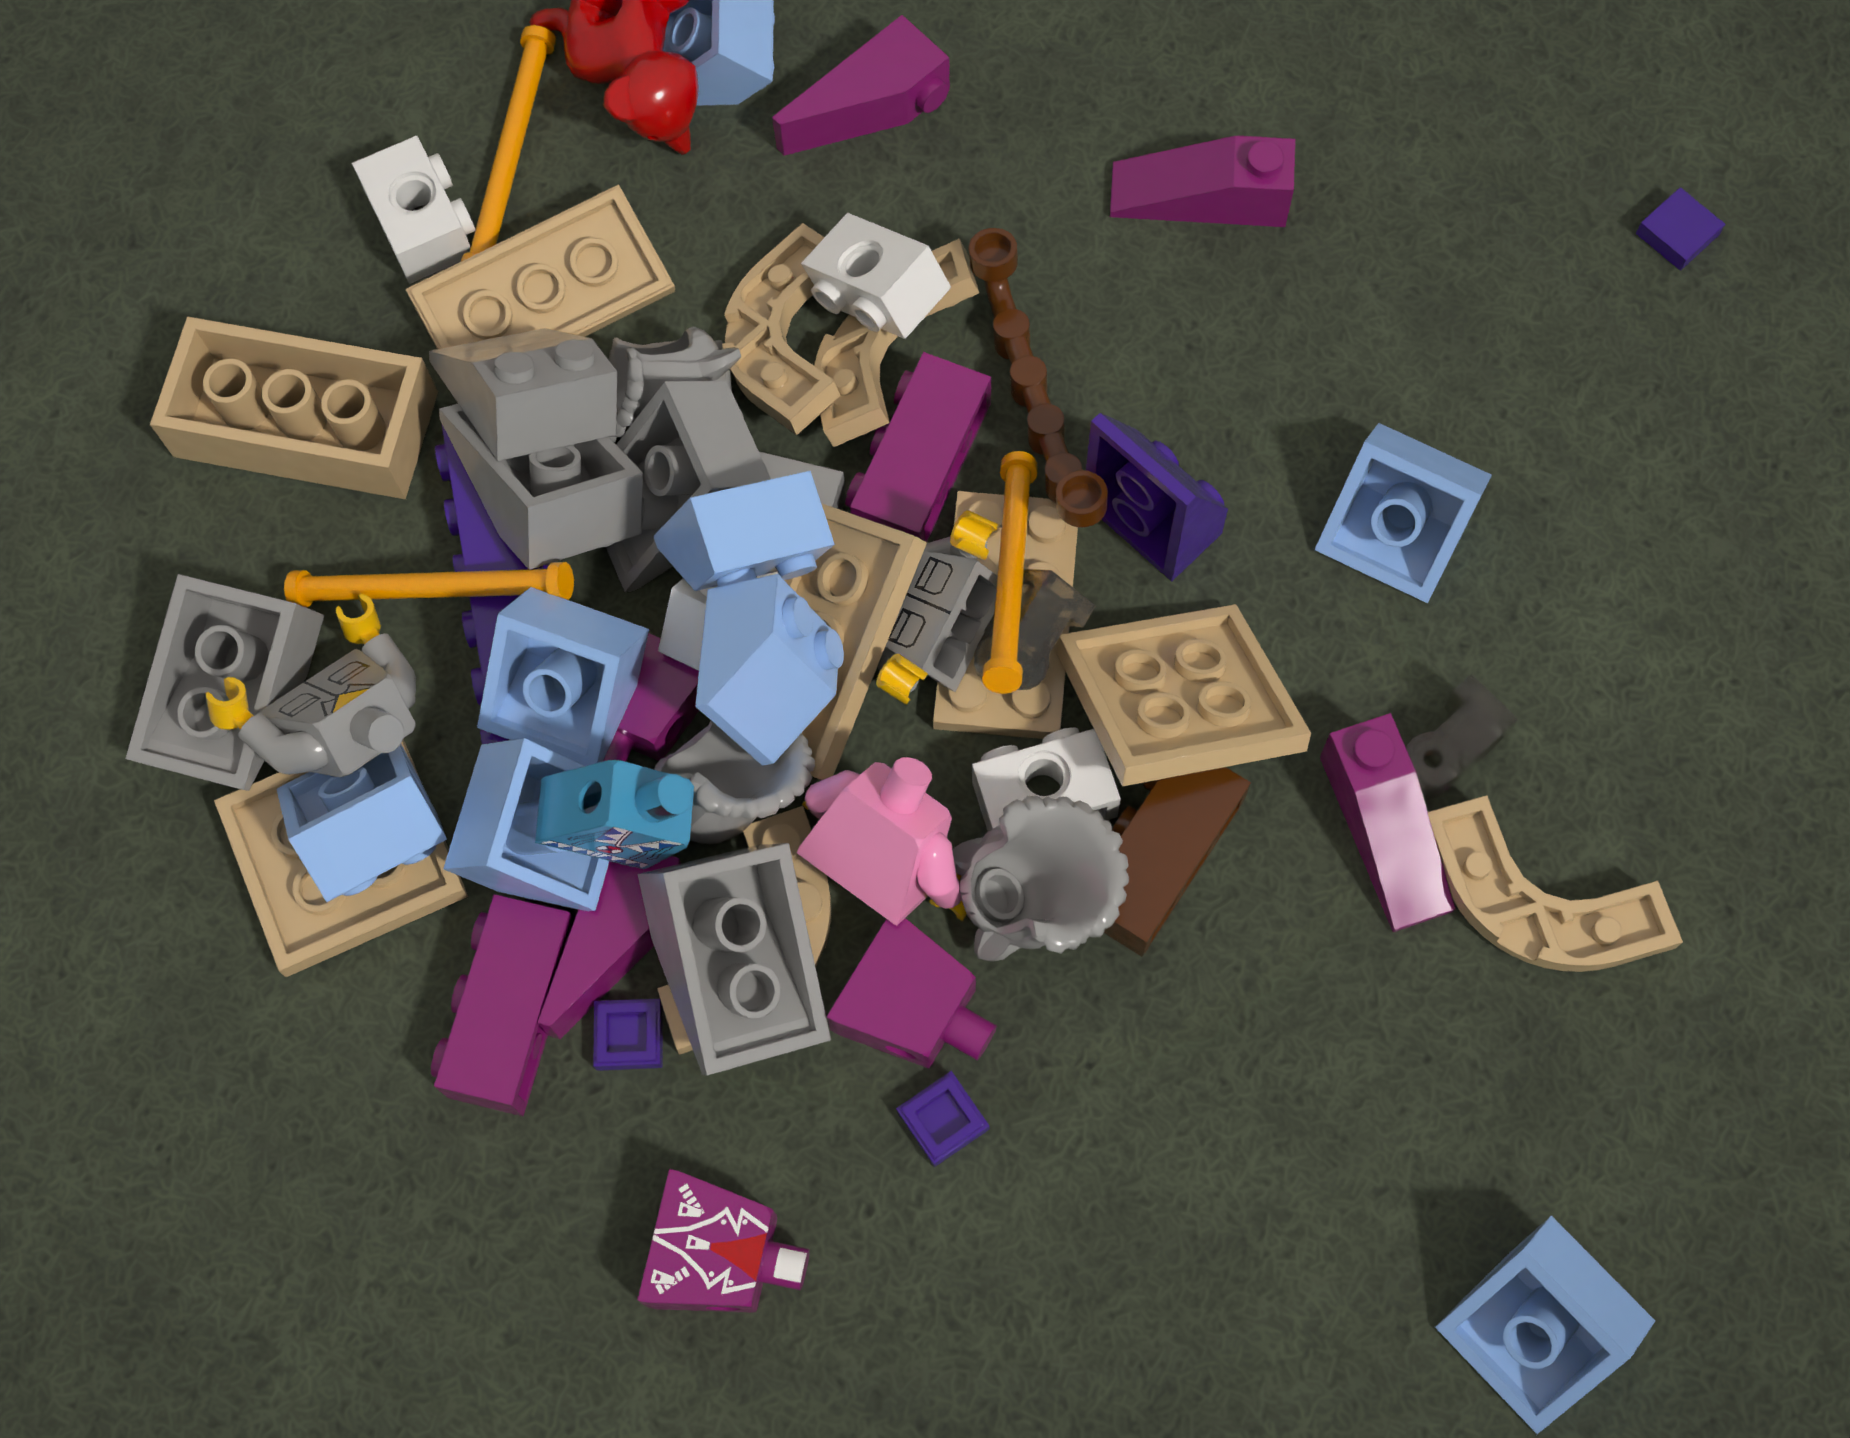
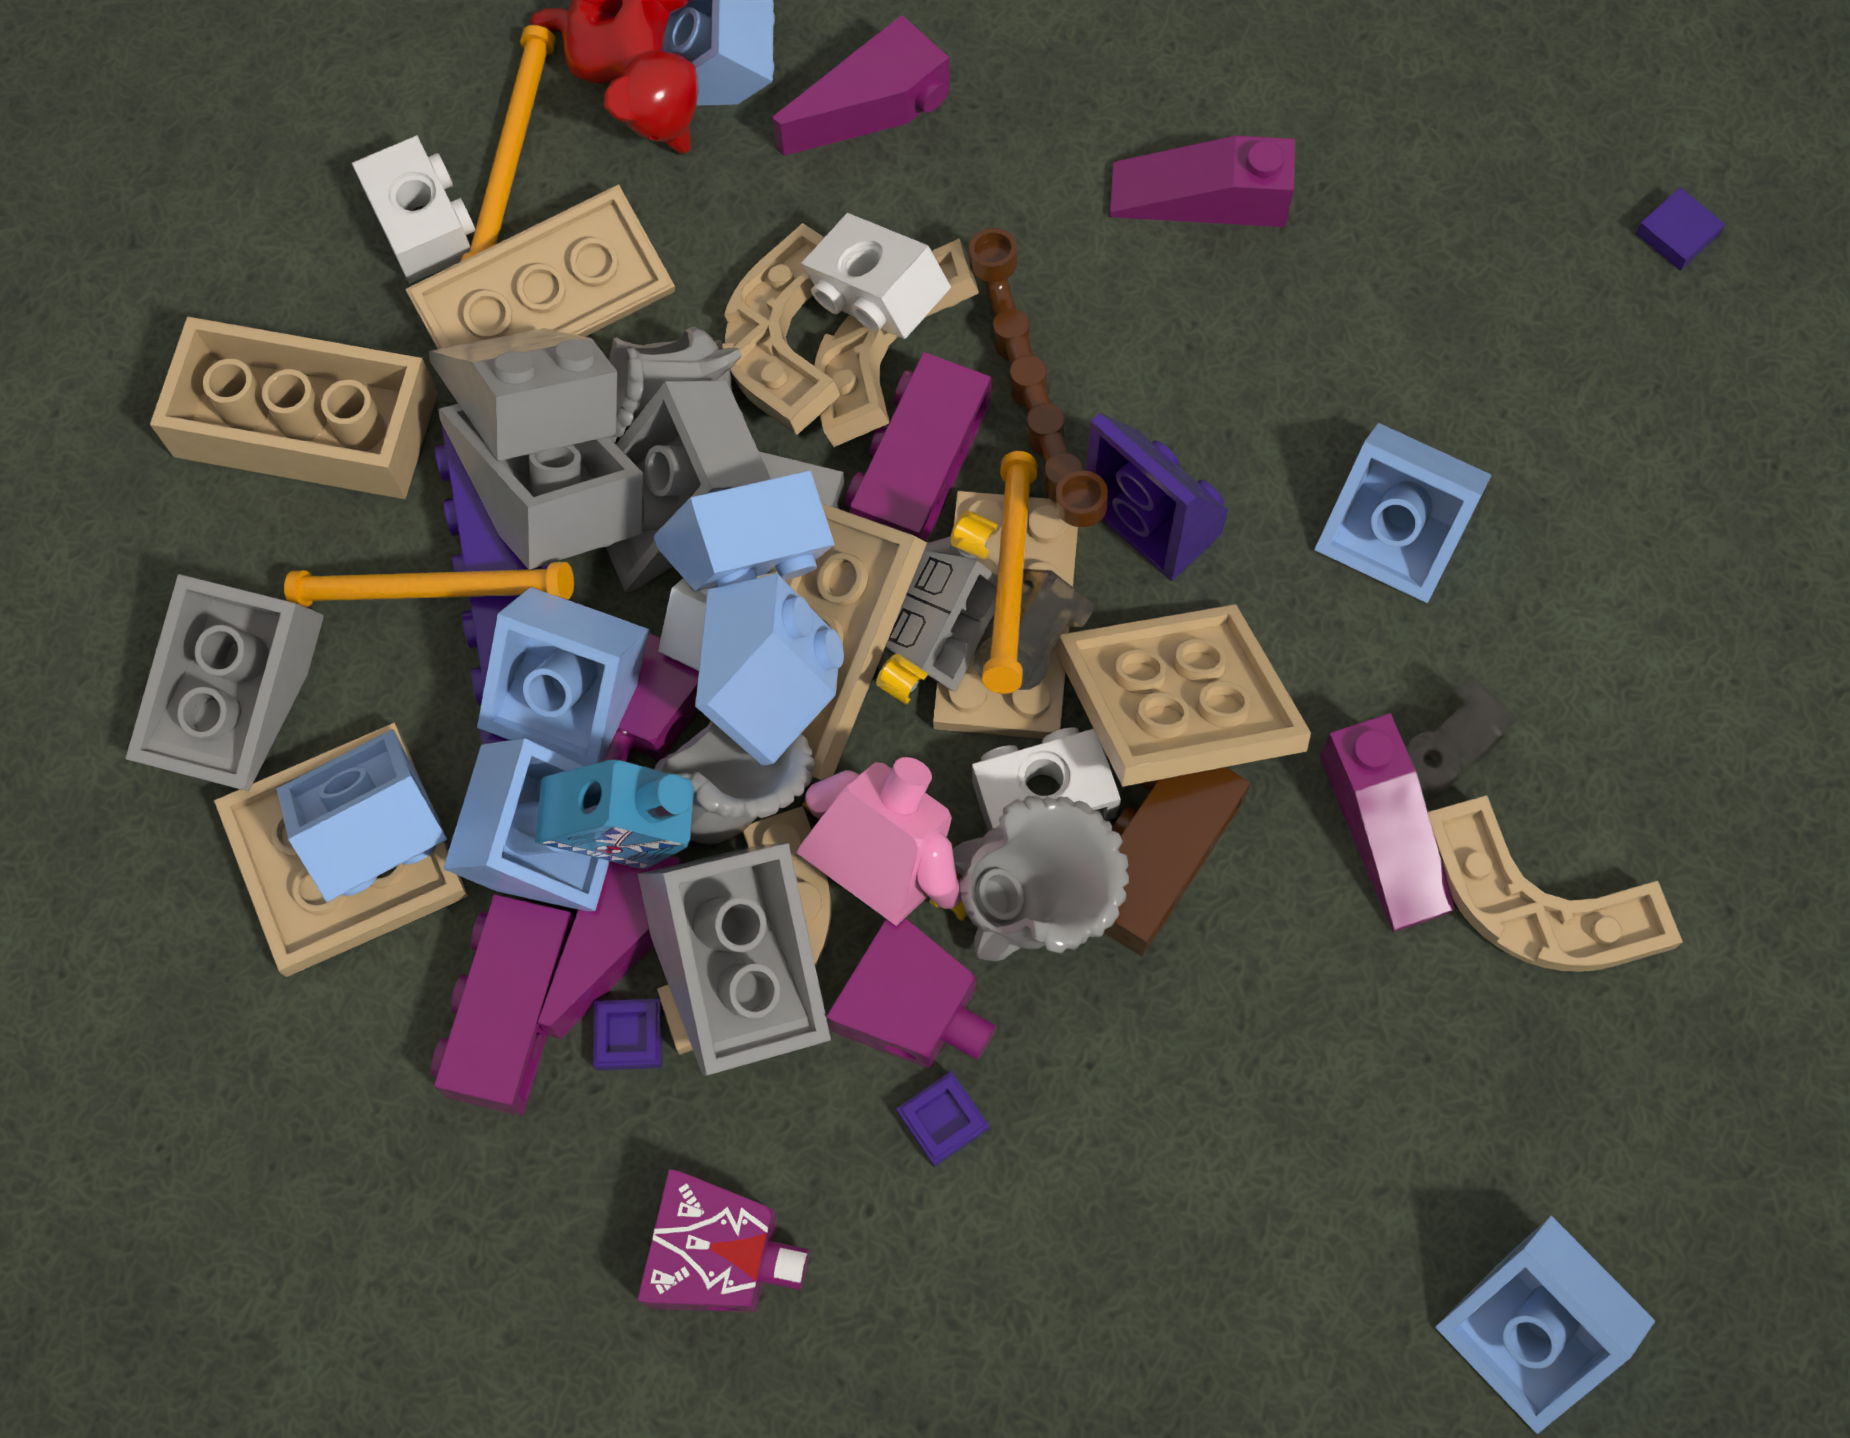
(335, 716): light grey torso -> none

